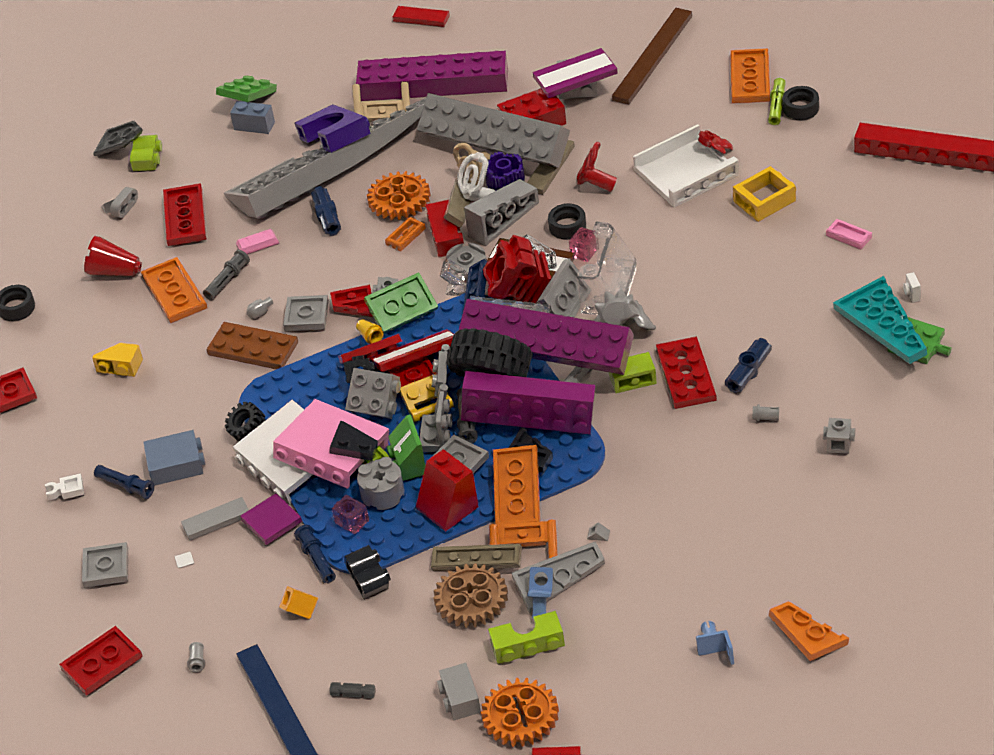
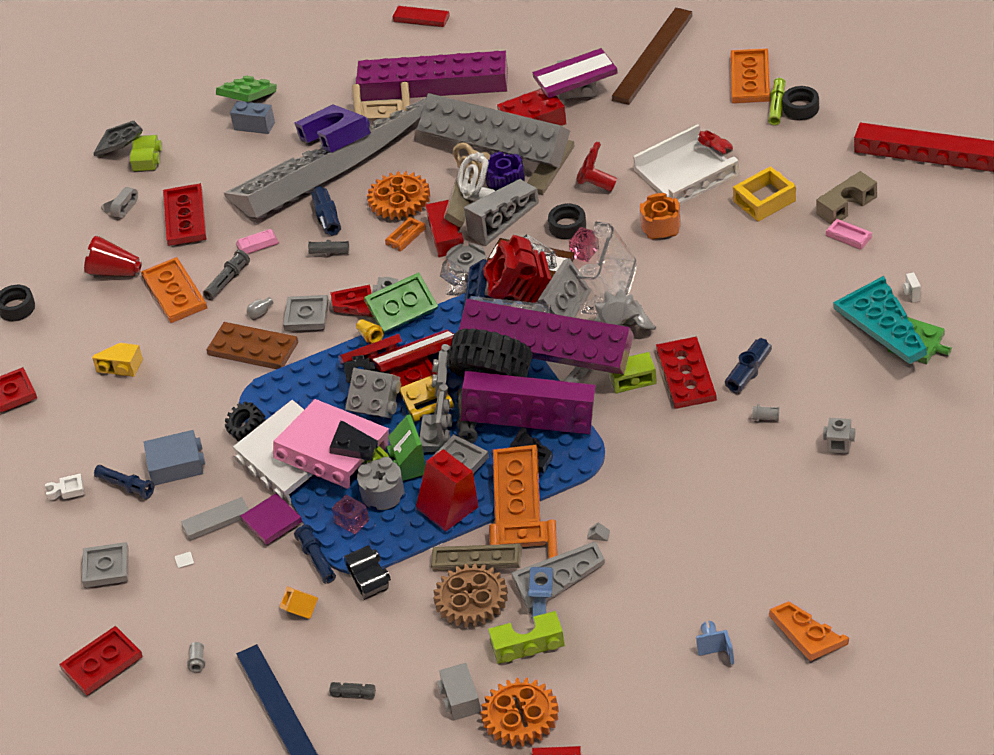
(328, 247): none -> dark grey pin
(660, 216): none -> orange brick
(856, 189): none -> dark tan arch

